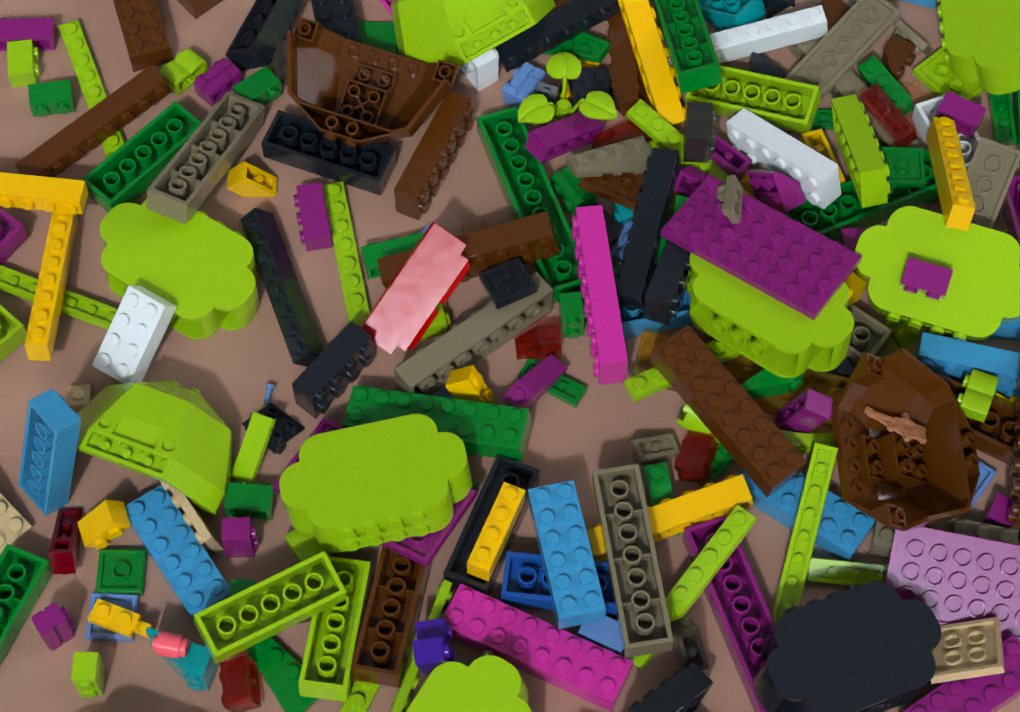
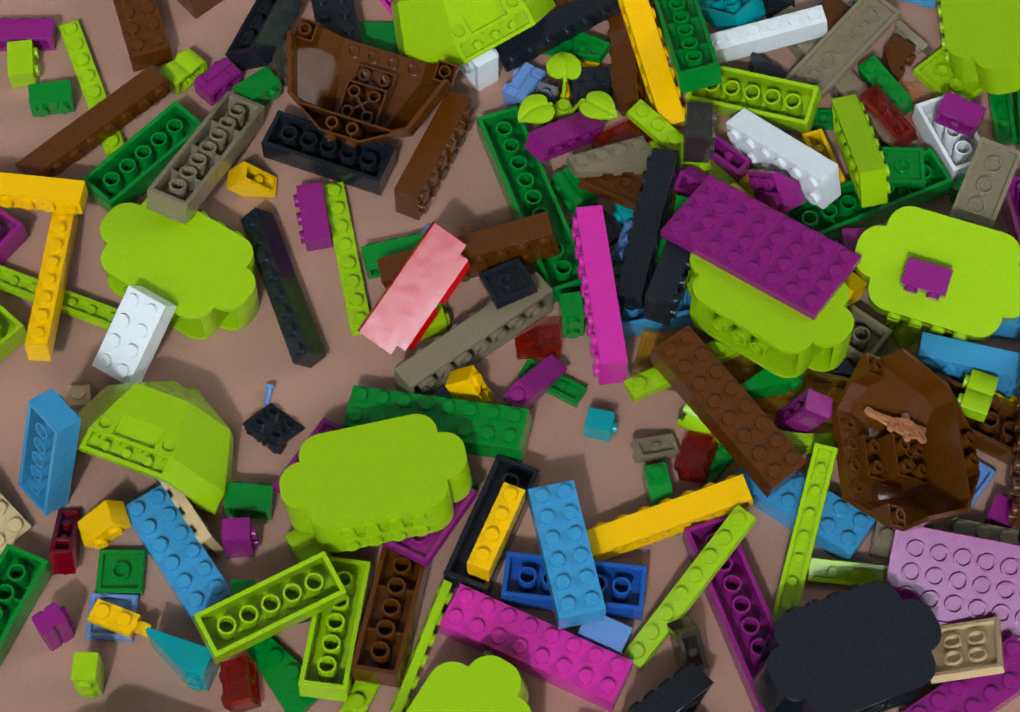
(171, 645): coral brick -> none
(253, 447): lime tile -> none
(333, 370): black brick -> none
(432, 644): dark purple brick -> none
(600, 424): none -> teal brick
(632, 561): dark tan brick -> none
(731, 195): dark tan hinge -> none
(950, 174): yellow brick -> none

